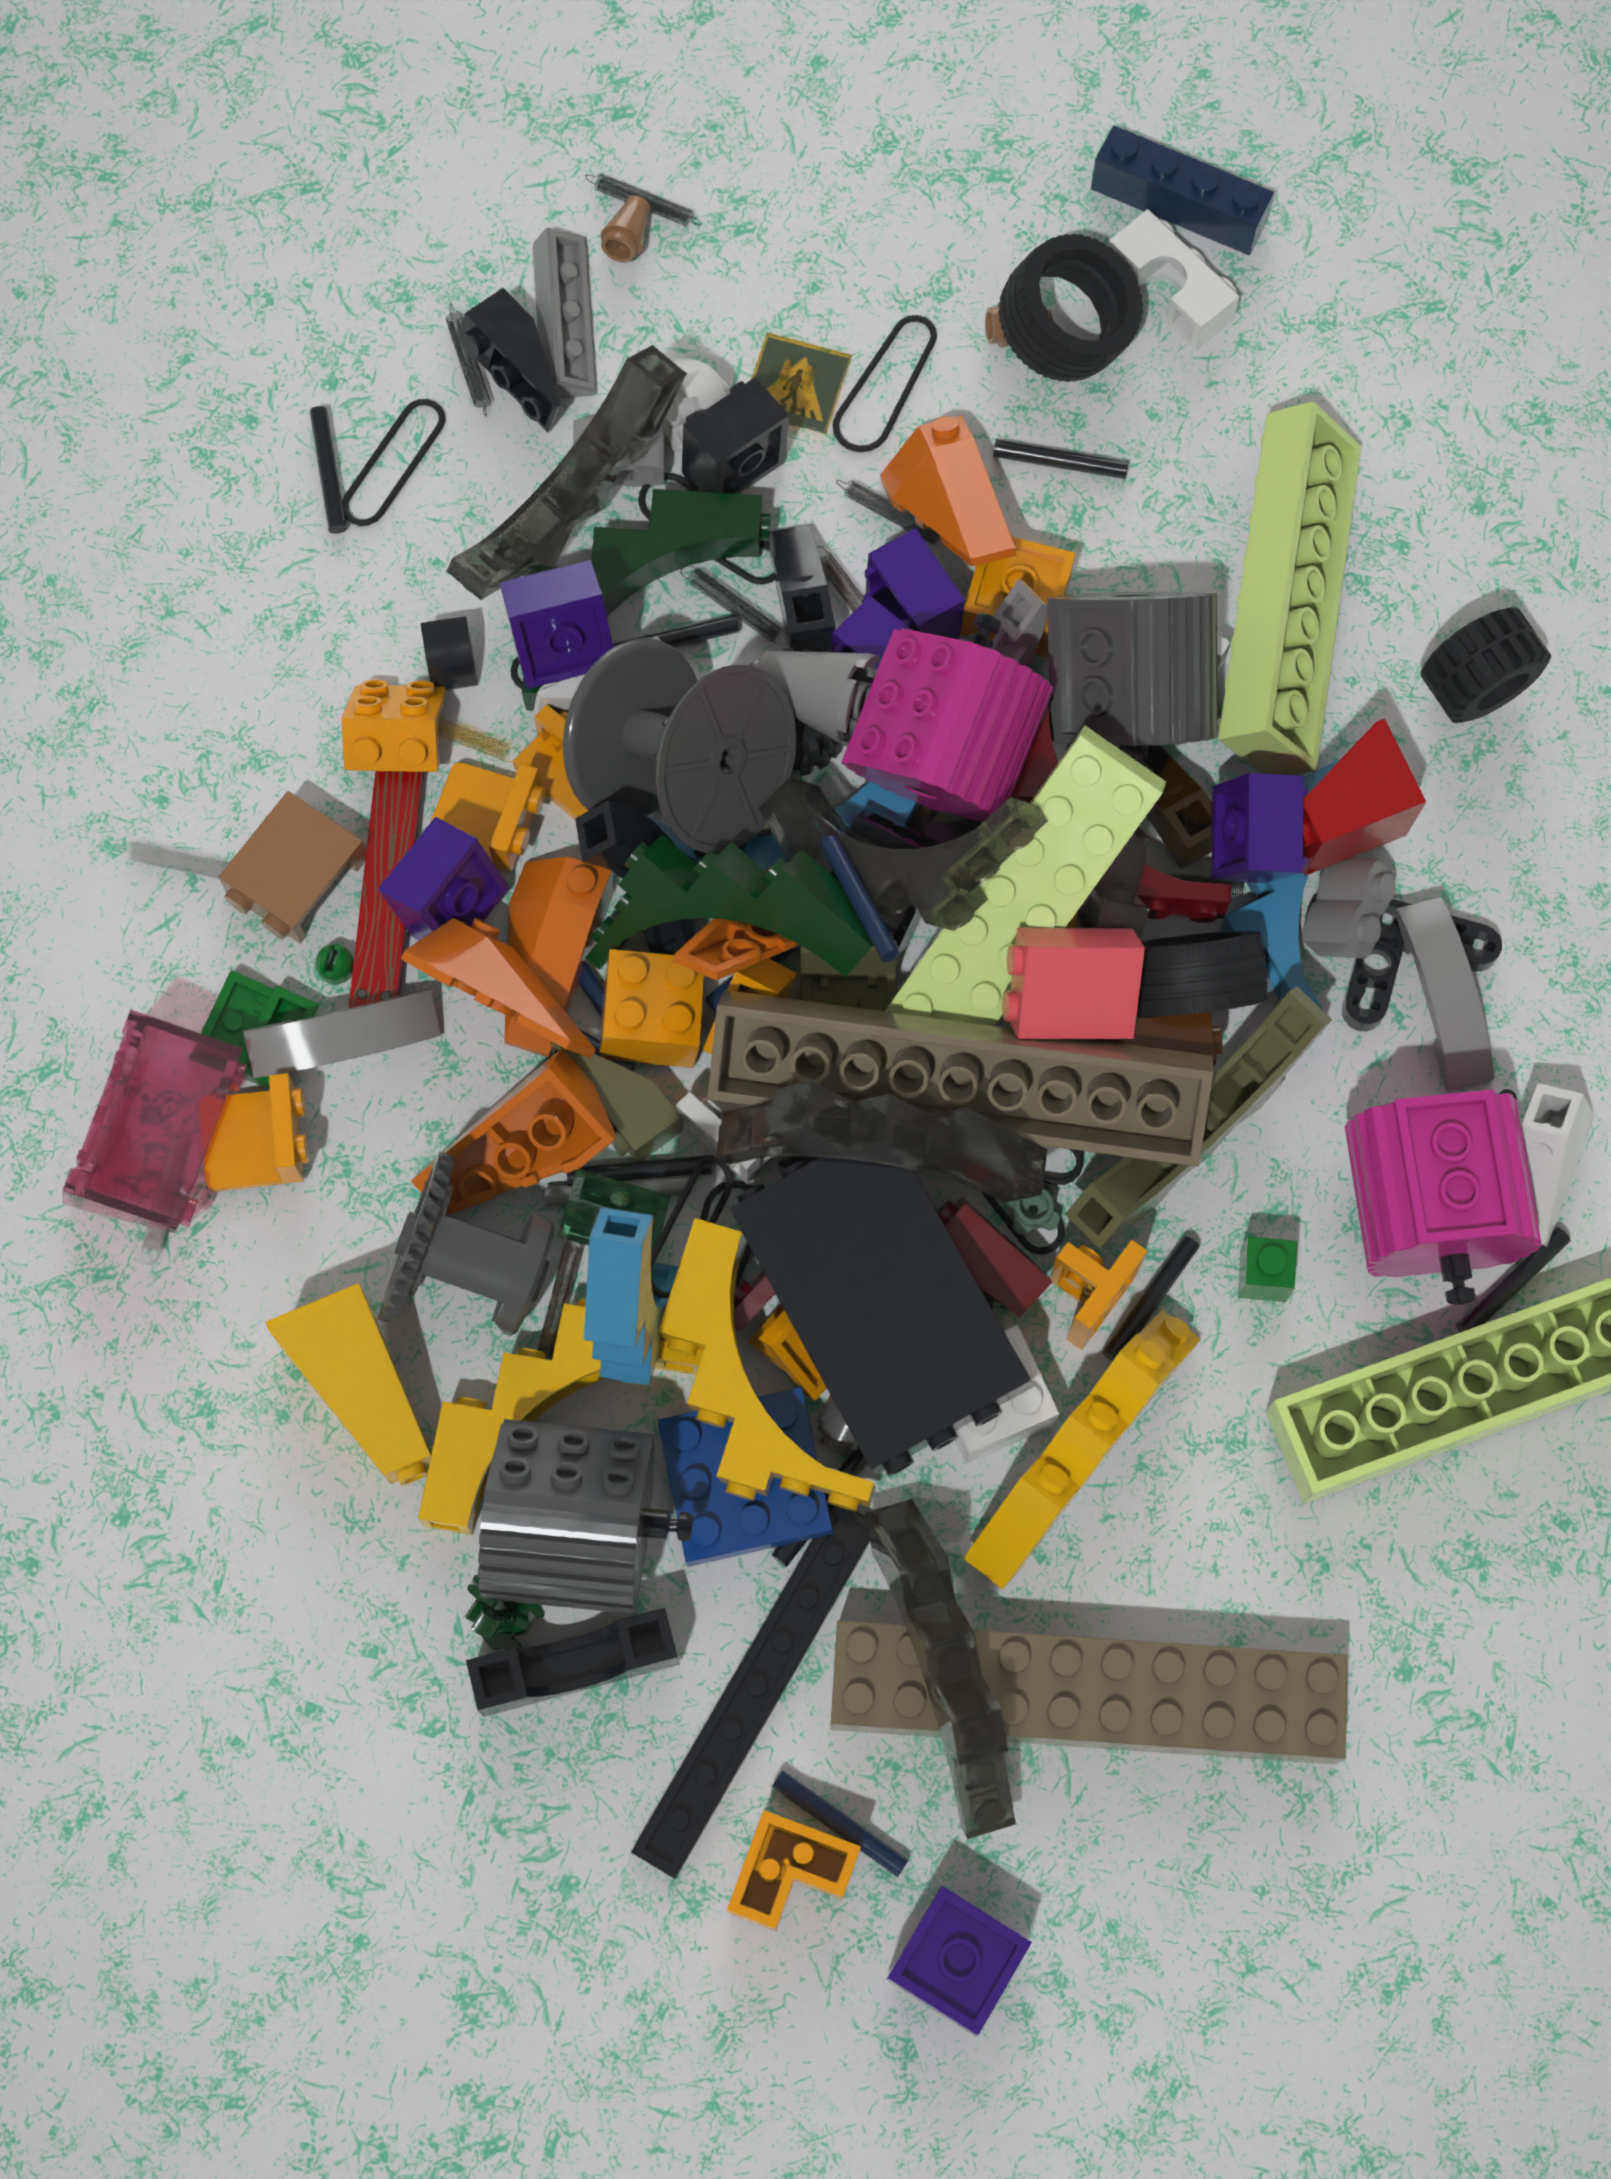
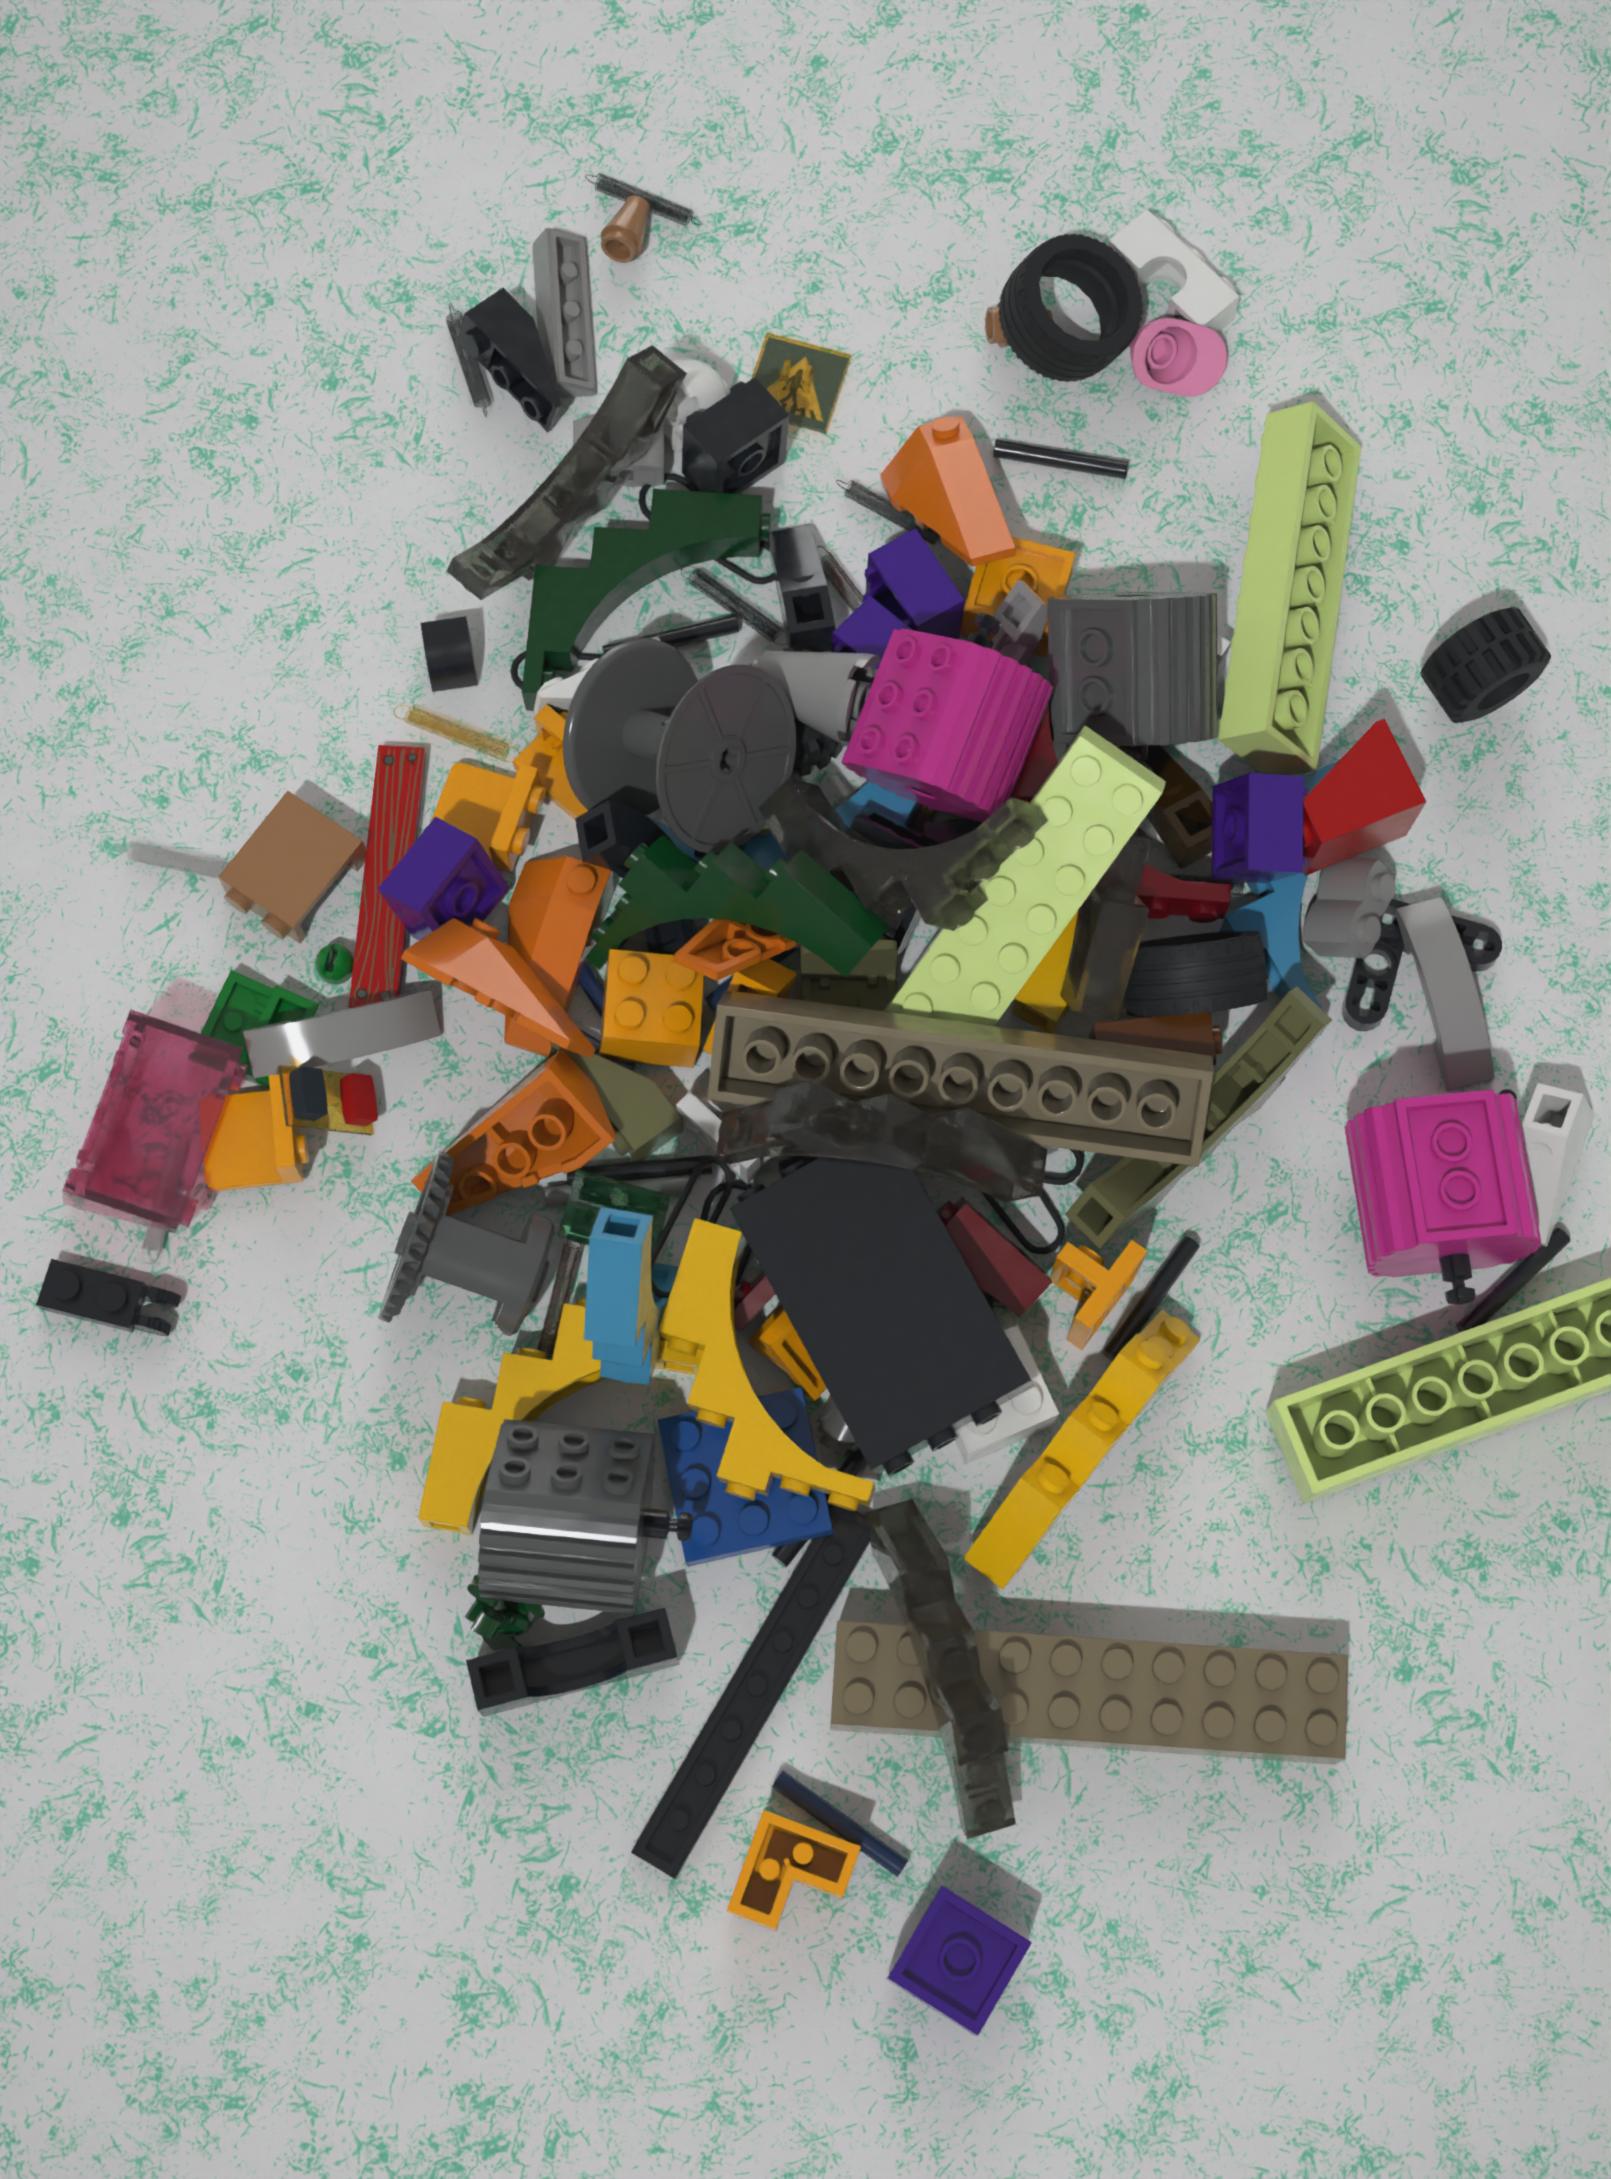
(103, 1298): none -> black hinge
(328, 470): black bar -> none
(328, 1100): none -> piece
(352, 1370): yellow slope -> none
(392, 727): light orange bracket -> none
(419, 402): black piece -> none
(557, 622): dark purple container -> none
(859, 898): dark blue bar -> none
(867, 448): black piece -> none
(1044, 1218): sand green plate -> none
(1074, 983): coral brick -> none
(1178, 356): none -> bright pink piece
(1181, 190): dark blue brick -> none
(1267, 1269): green brick -> none

